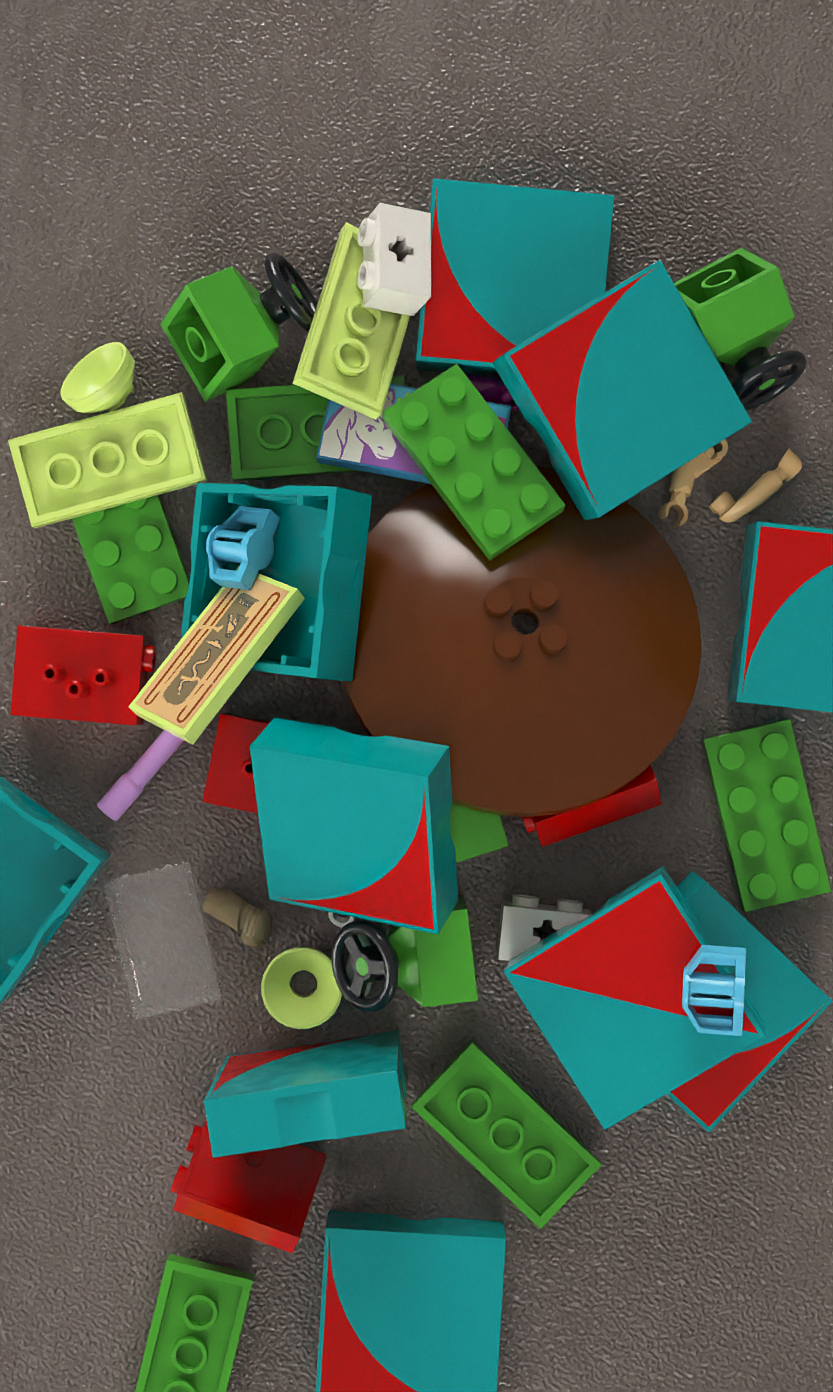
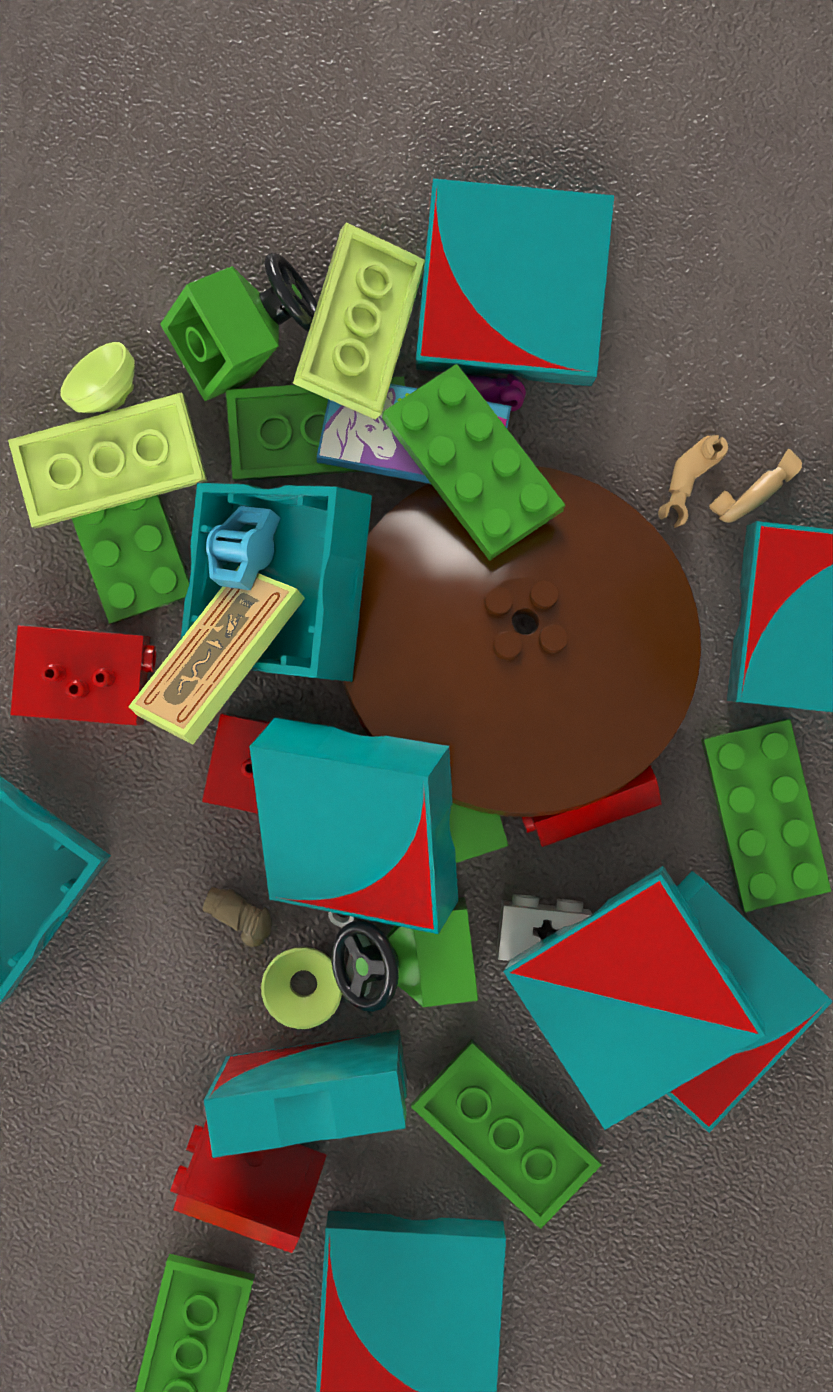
(131, 784): lavender piece -> none
(163, 940): clear piece -> none
(395, 259): white brick -> none
(622, 391): teal tile -> none
(715, 990): medium azure piece -> none
(741, 313): bright green piece -> none

